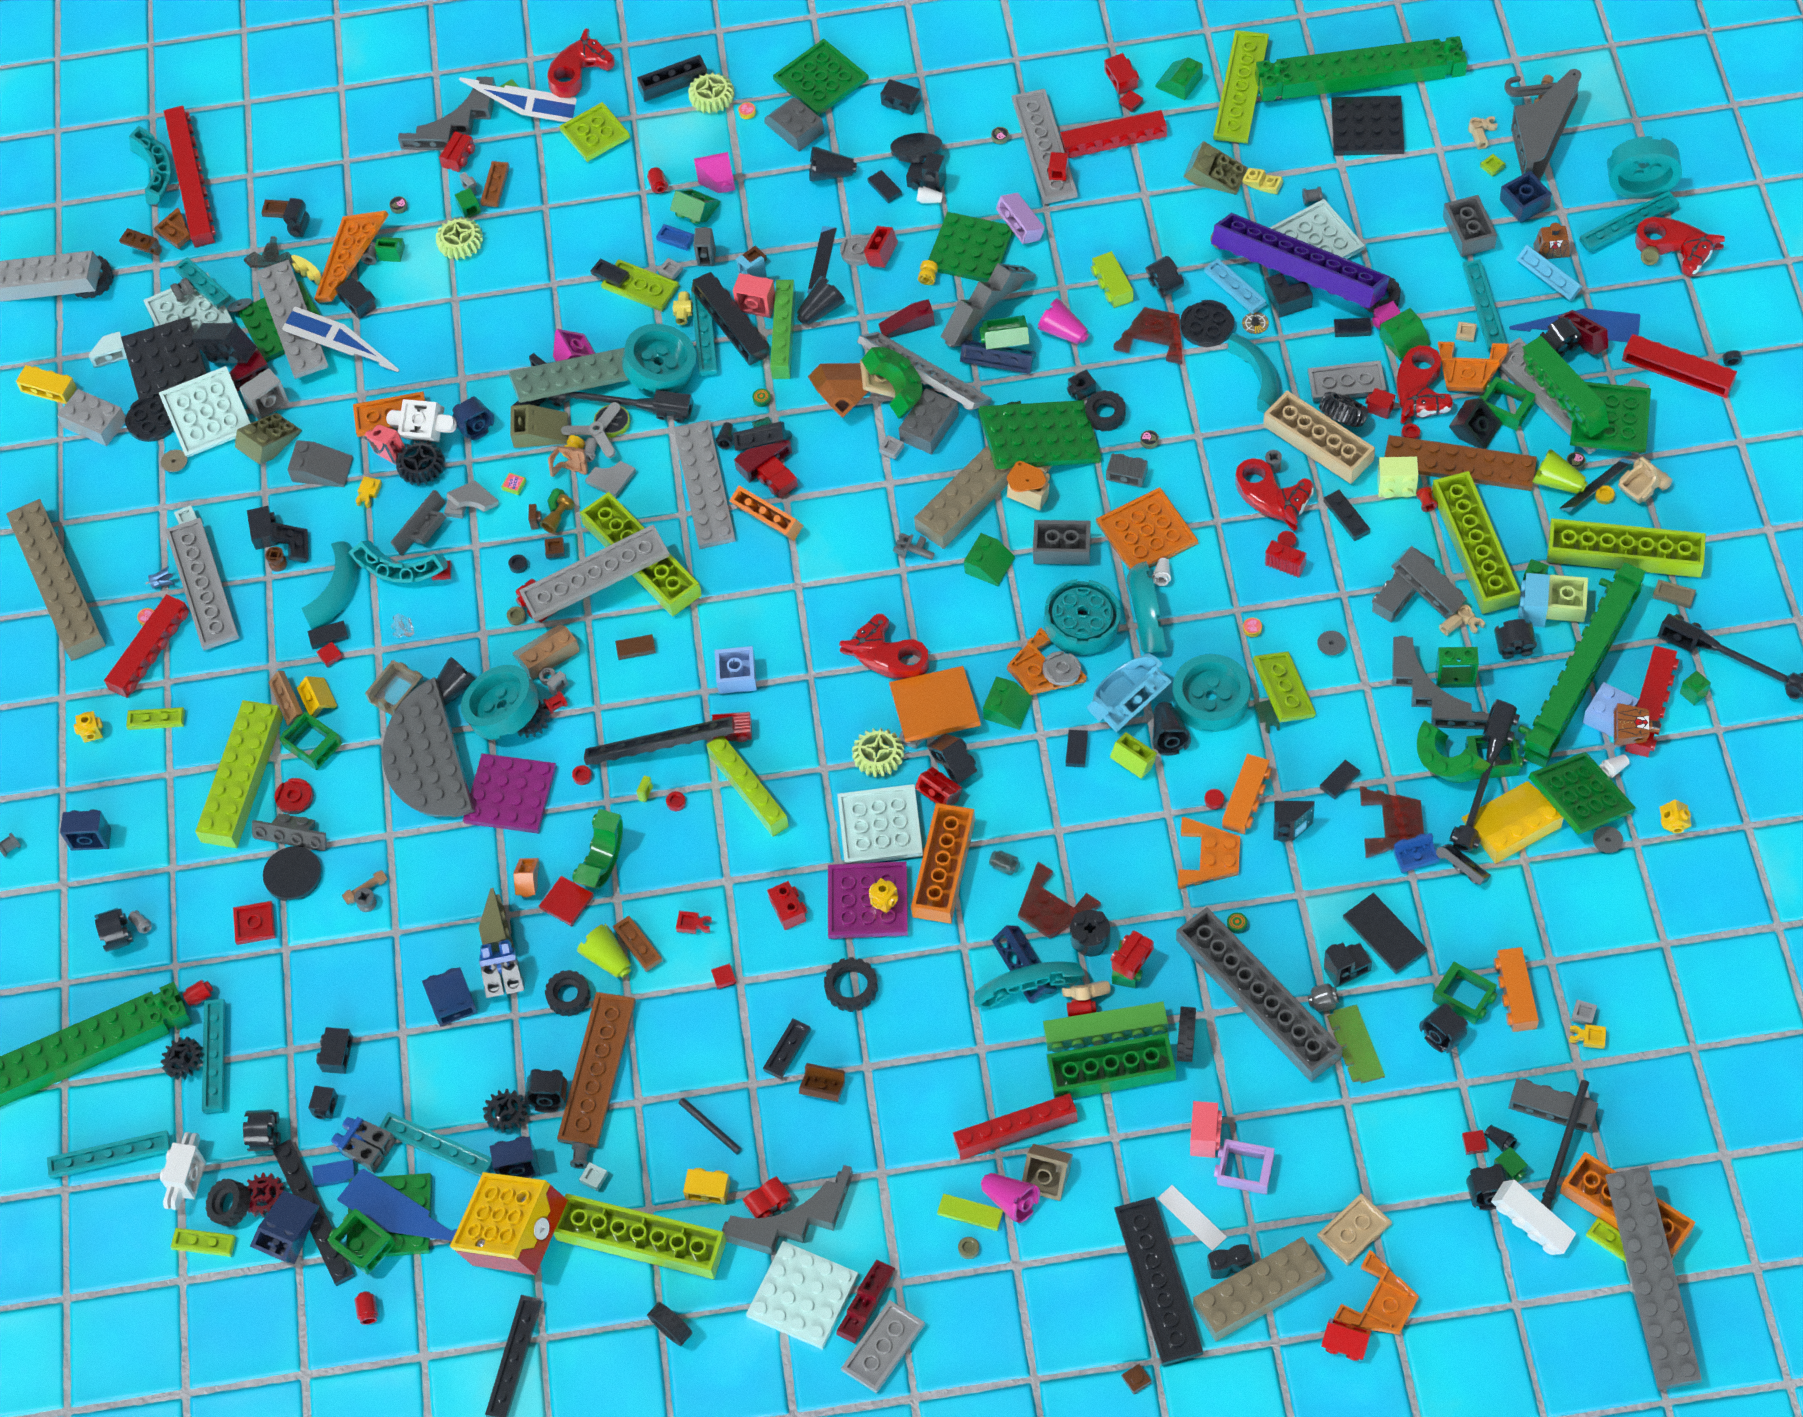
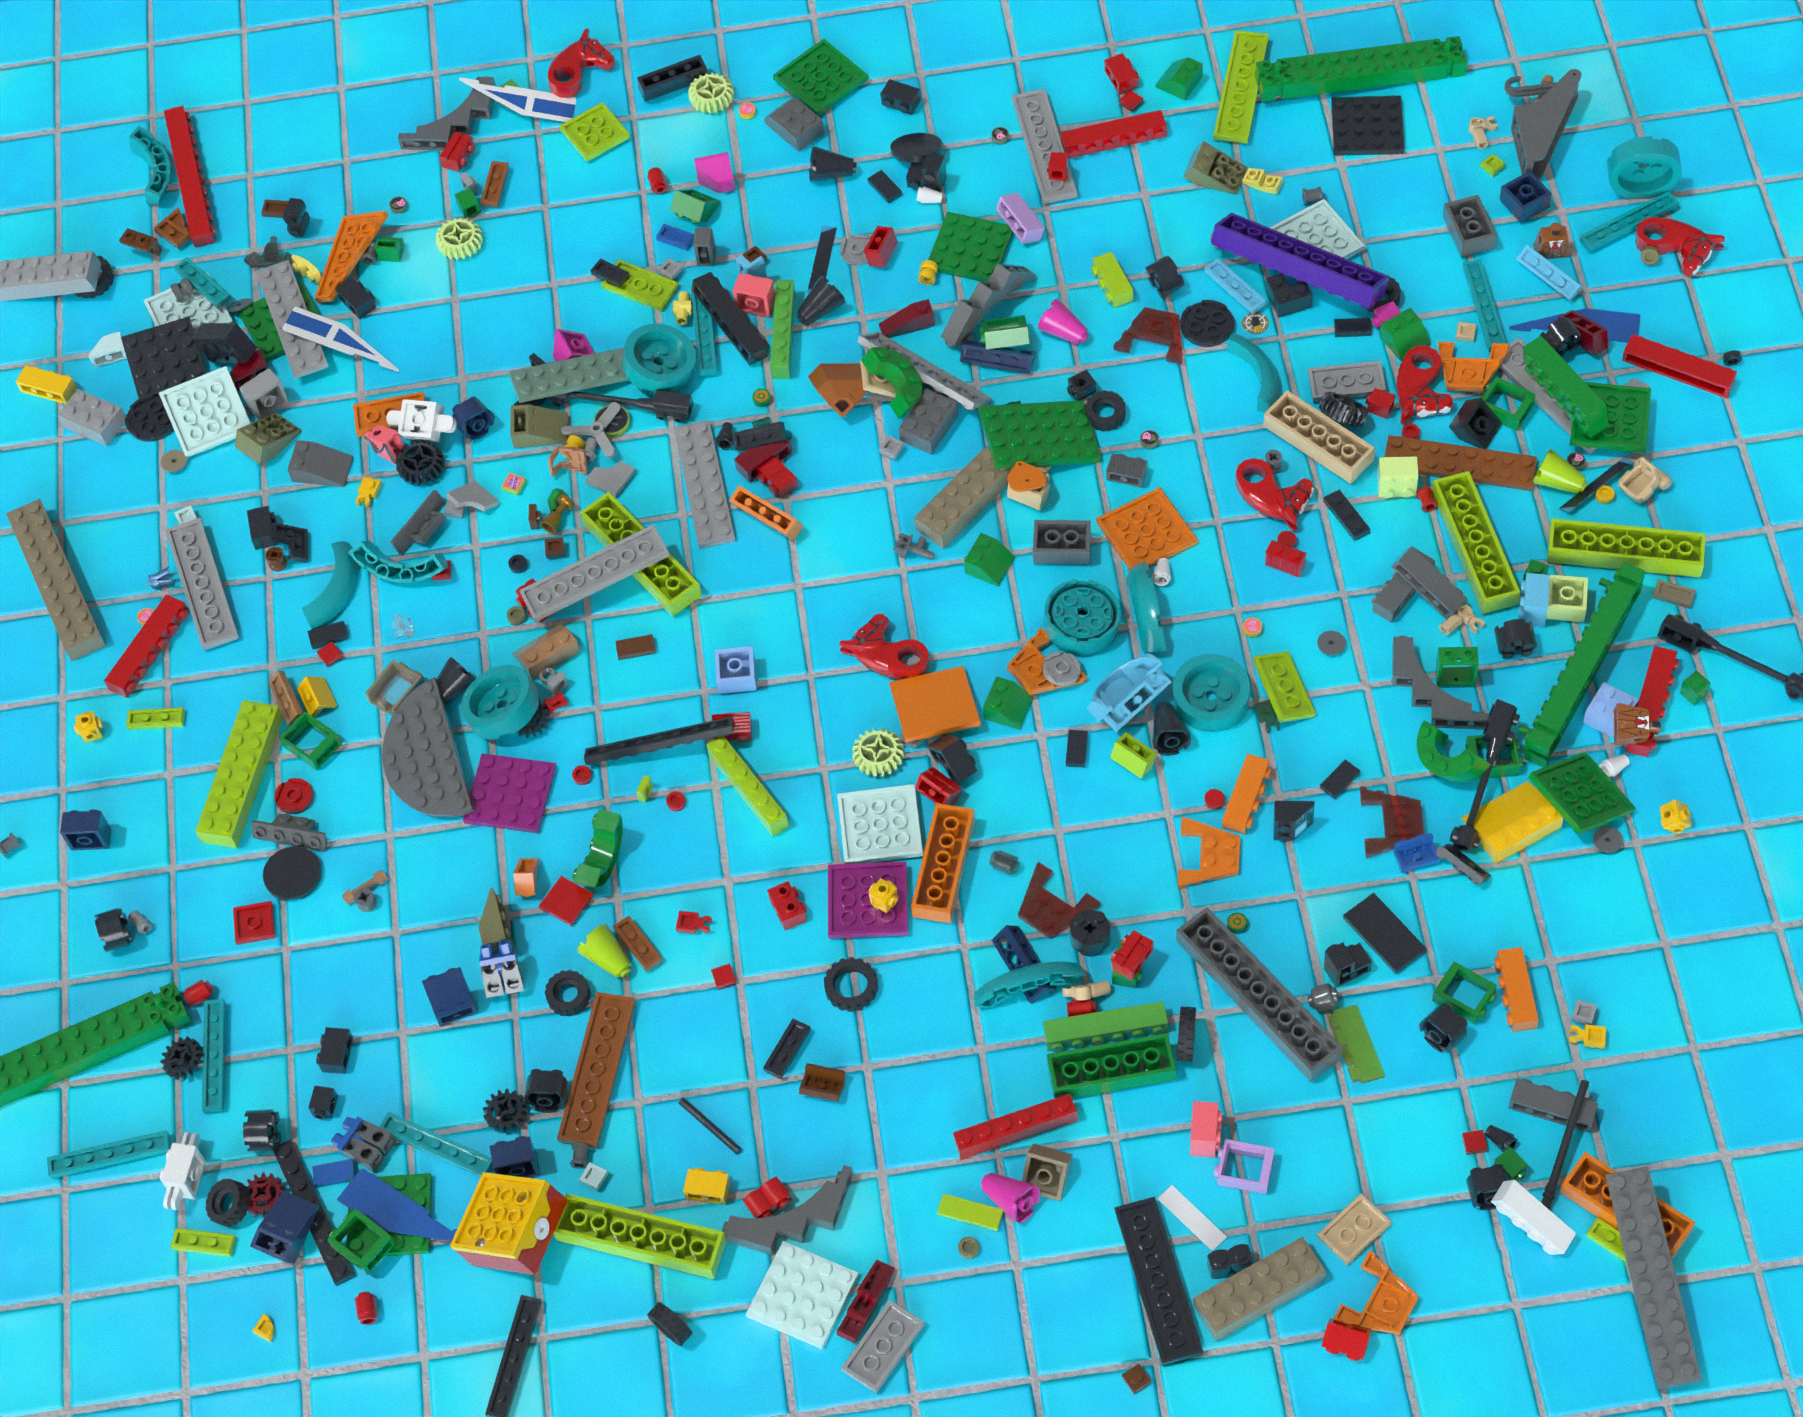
(264, 1328): none -> yellow tile

